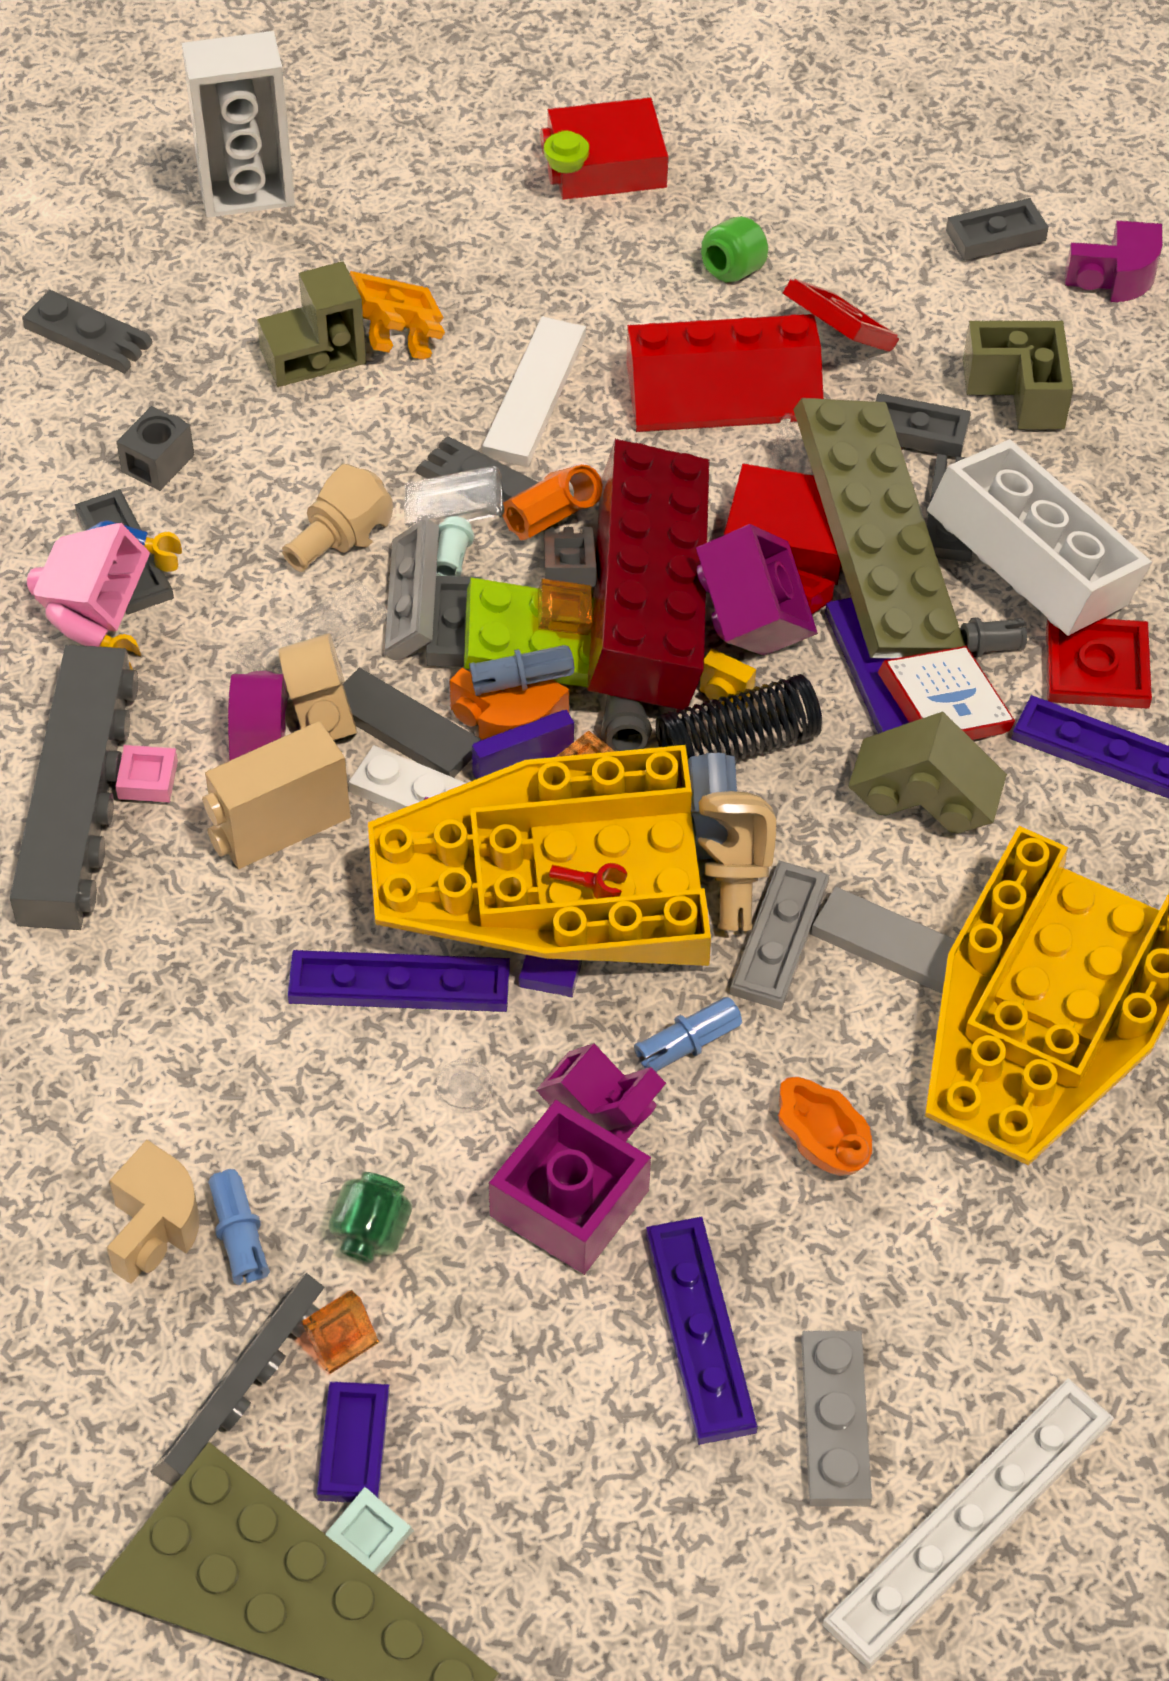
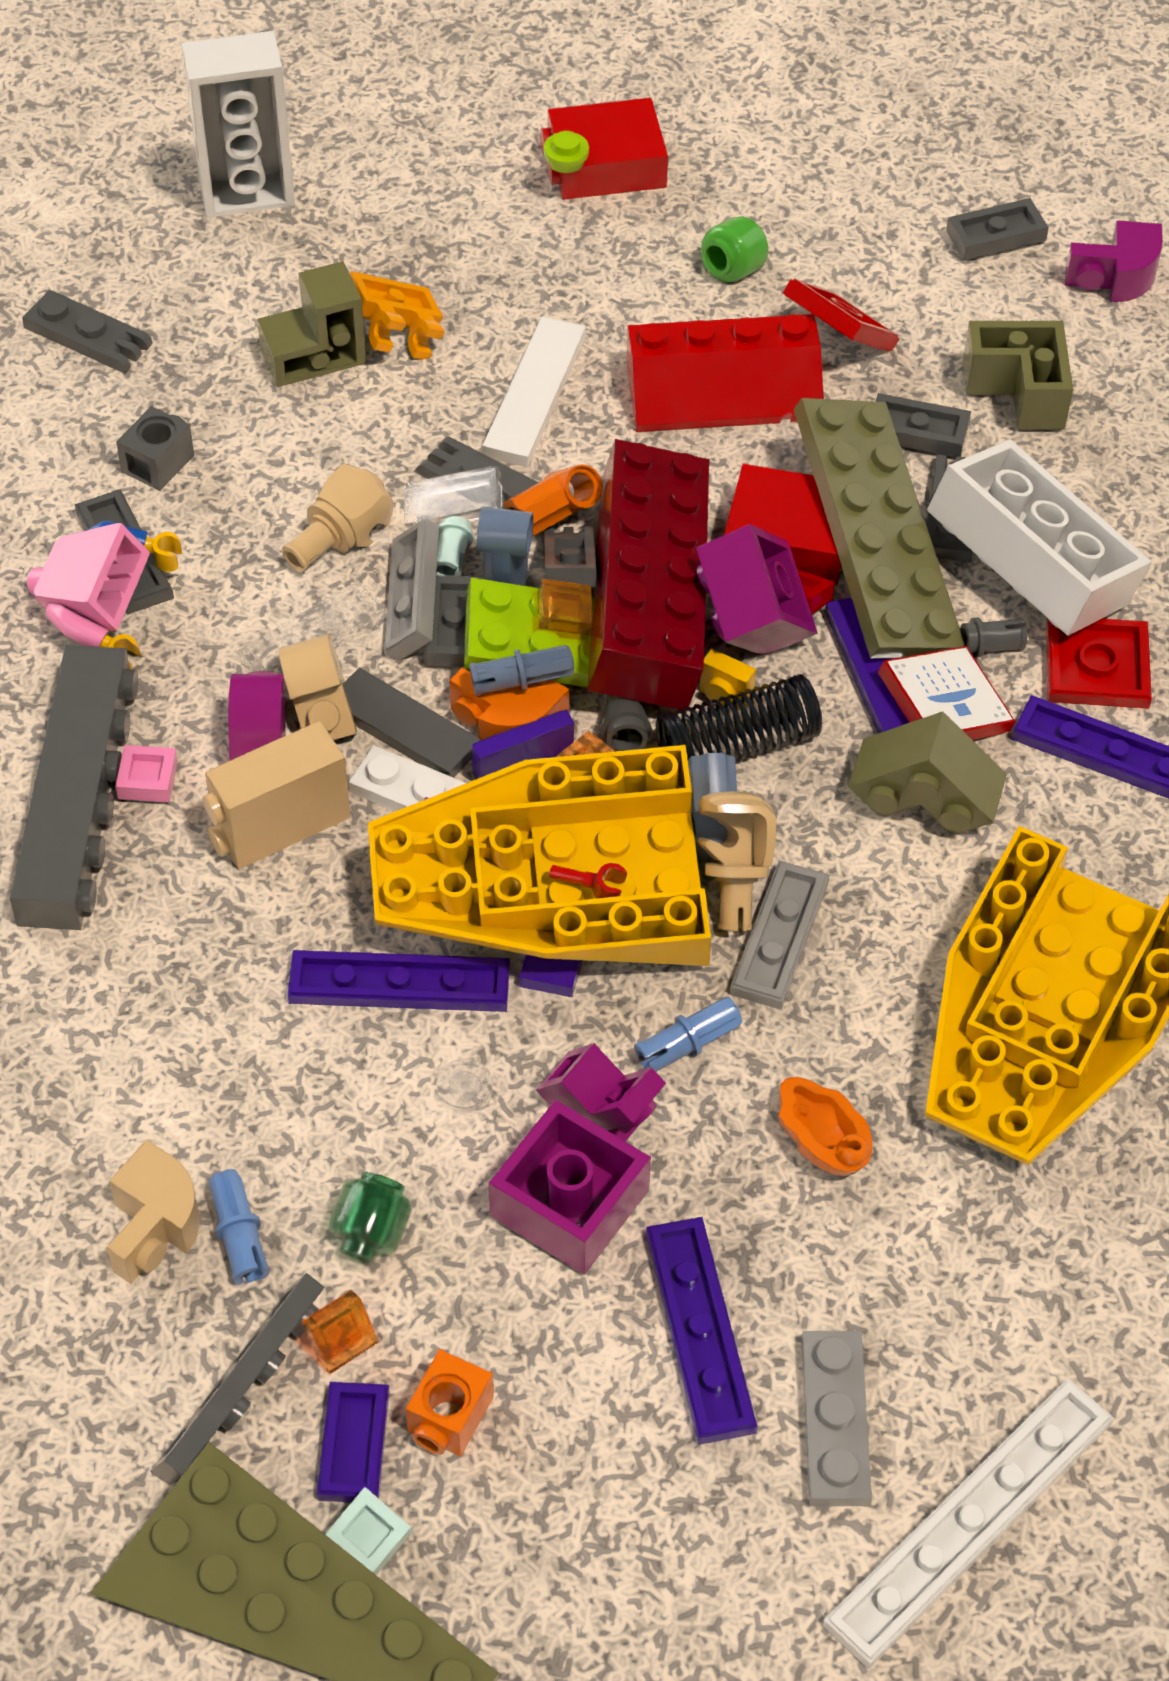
(455, 1382): none -> orange brick
(505, 544): none -> sand blue piece
(884, 938): light grey tile -> none

